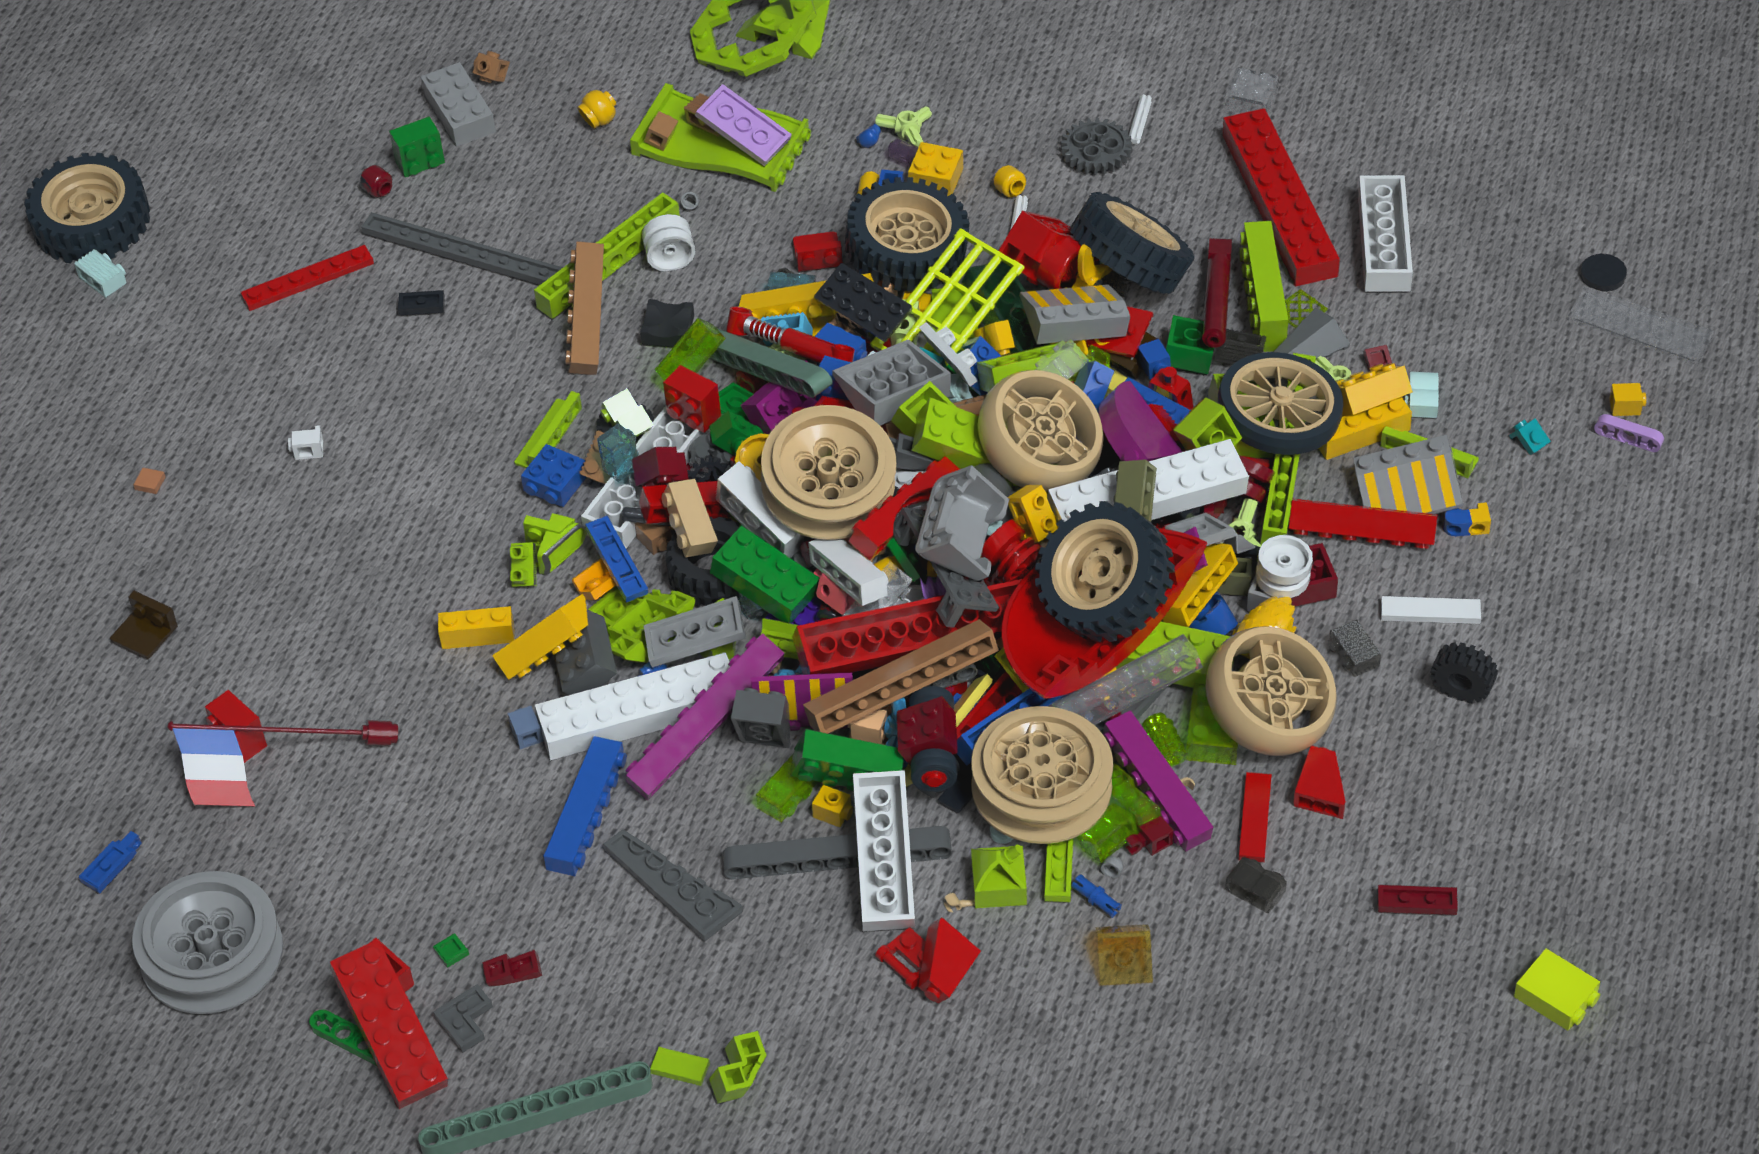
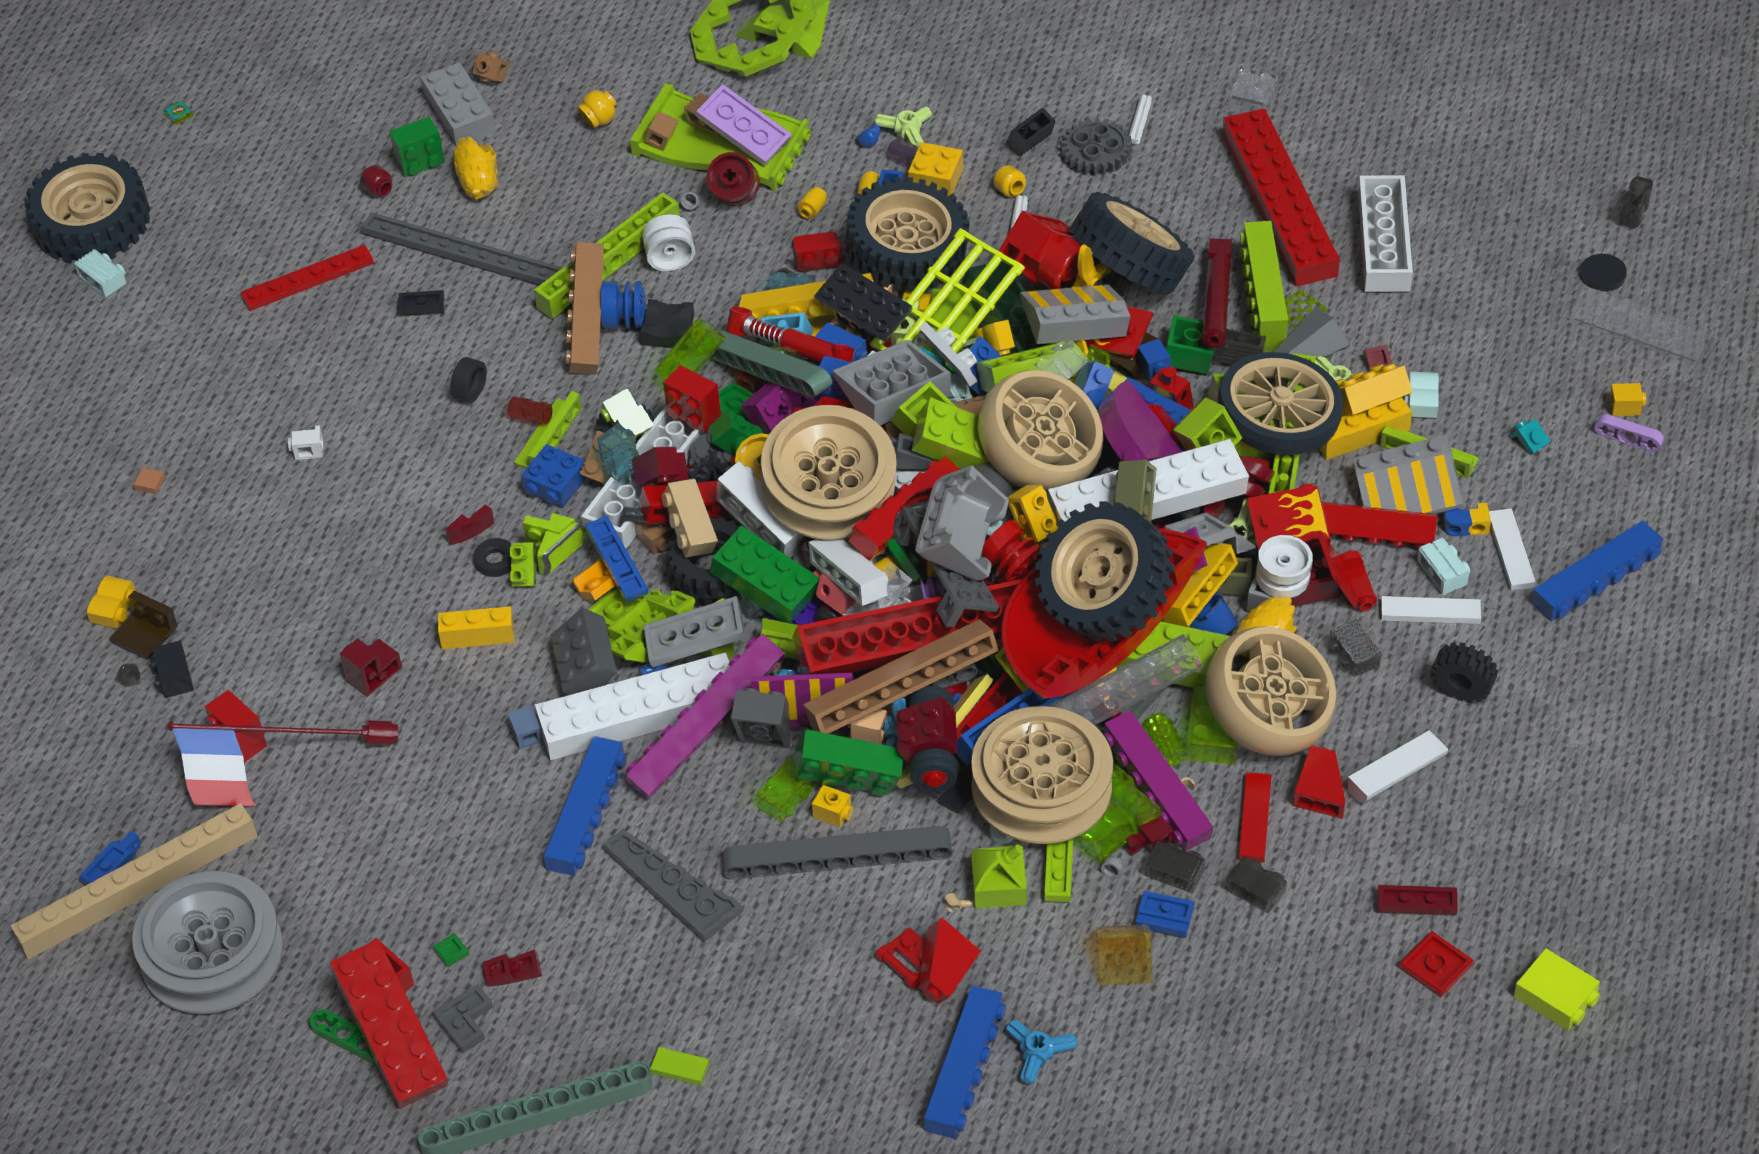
(110, 602): none -> yellow brick
(131, 678): none -> clear smoke plate
(134, 881): none -> tan brick
(172, 669): none -> black brick
(178, 112): none -> clear neon green tile
(369, 665): none -> dark red brick
(465, 529): none -> dark red slope
(468, 379): none -> black tyre
(475, 167): none -> yellow head
(489, 546): none -> black tyre
(529, 410): none -> clear red piece
(542, 638): yellow slope -> none
(622, 304): none -> blue wheel
(744, 175): none -> dark red wheel
(745, 1058): lime brick -> none
(812, 203): none -> yellow brick
(883, 851): white brick -> none
(963, 1062): none -> blue brick
(1031, 132): none -> black brick
(1038, 1048): none -> dark azure bush
(1096, 895): blue pin -> none
(1165, 913): none -> blue plate
(1175, 866): none -> clear smoke brick
(1289, 512): none -> red door
(1349, 574): none -> red door
(1395, 766): none -> white brick
(1436, 964): none -> red tile
(1443, 566): none -> light aqua brick
(1511, 549): none -> white tile
(1597, 571): none -> blue brick
(1635, 202): none -> clear smoke brick

